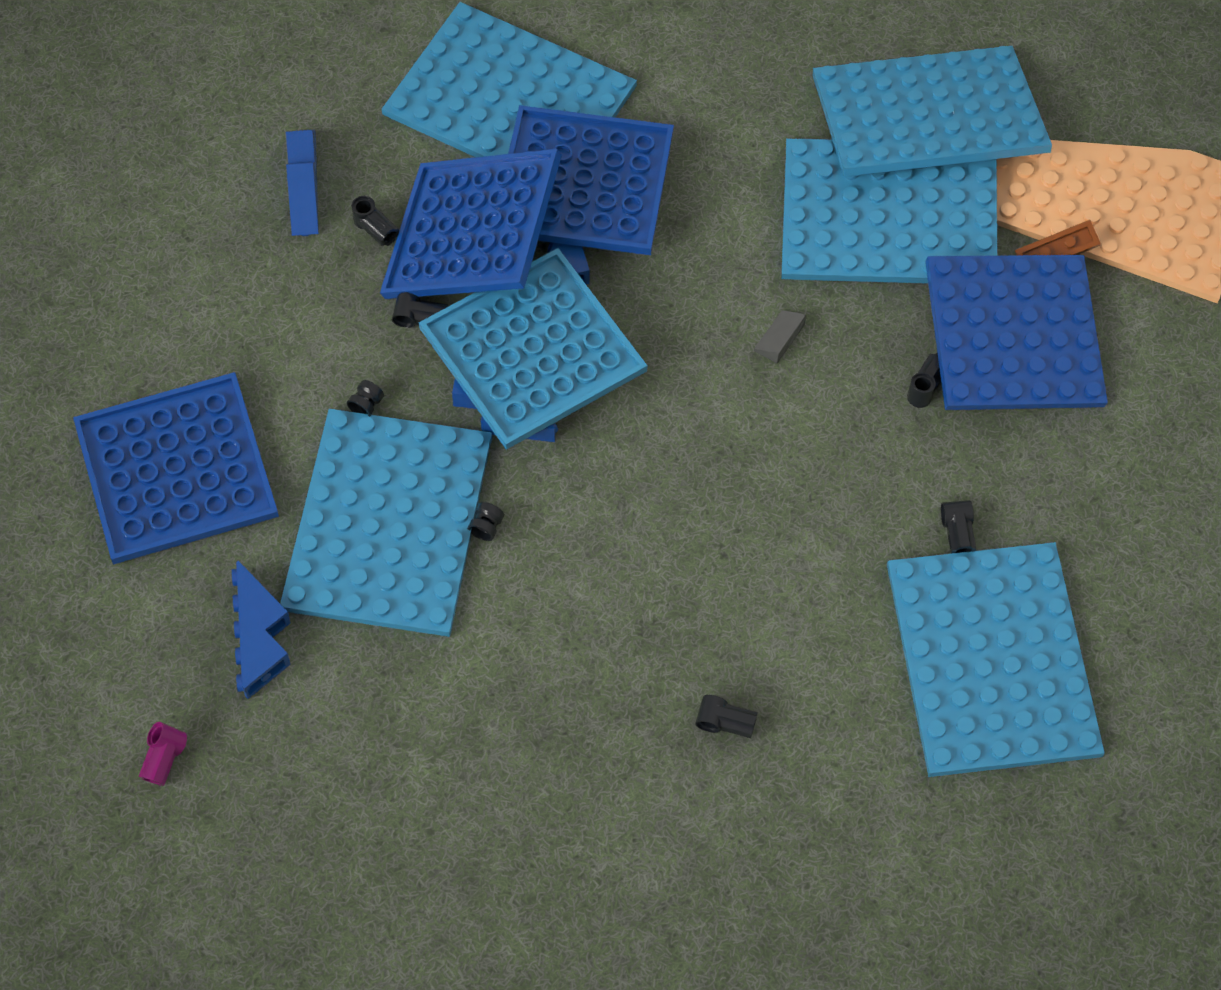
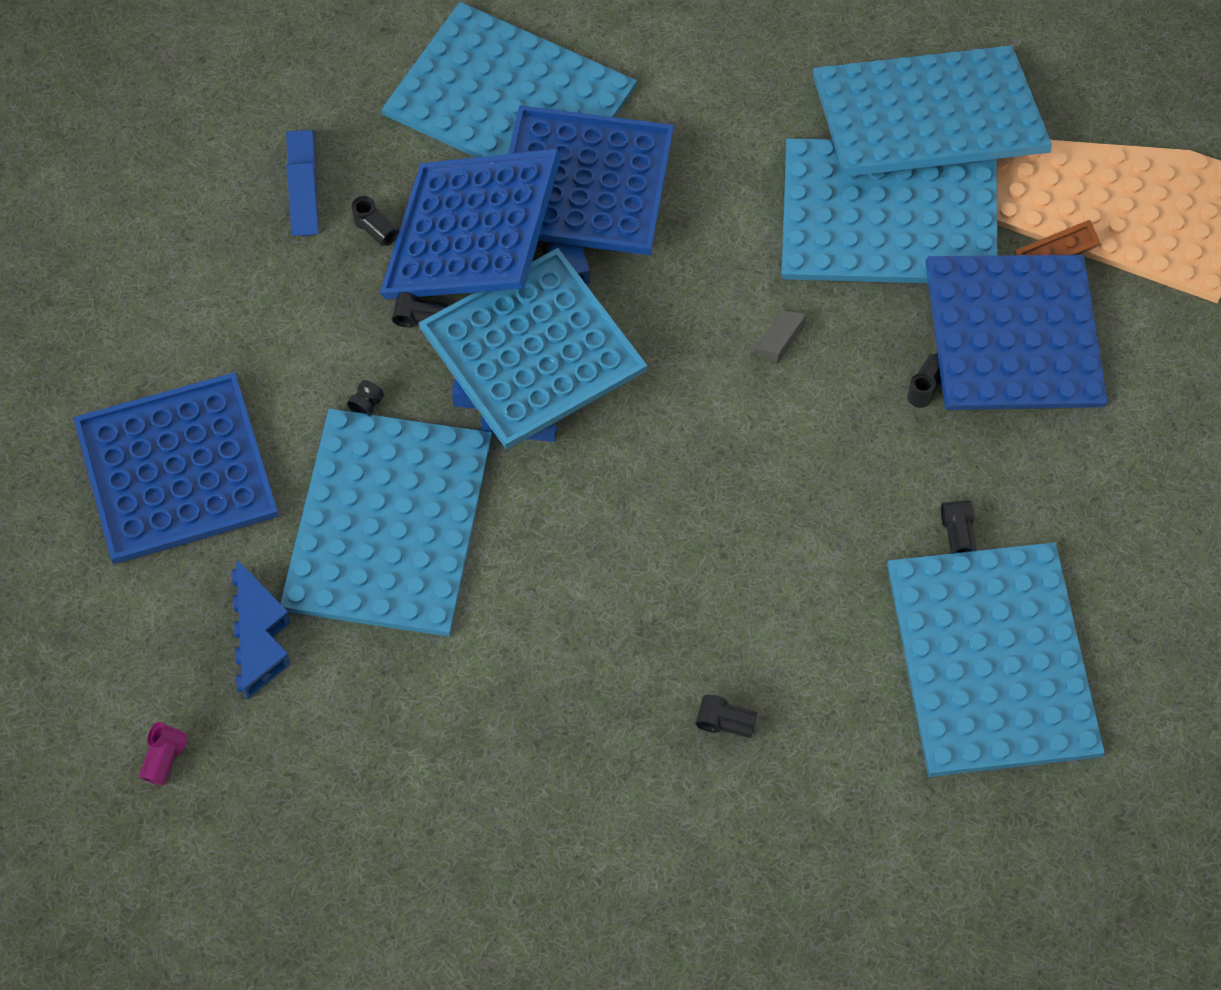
(486, 521): black wheel -> none

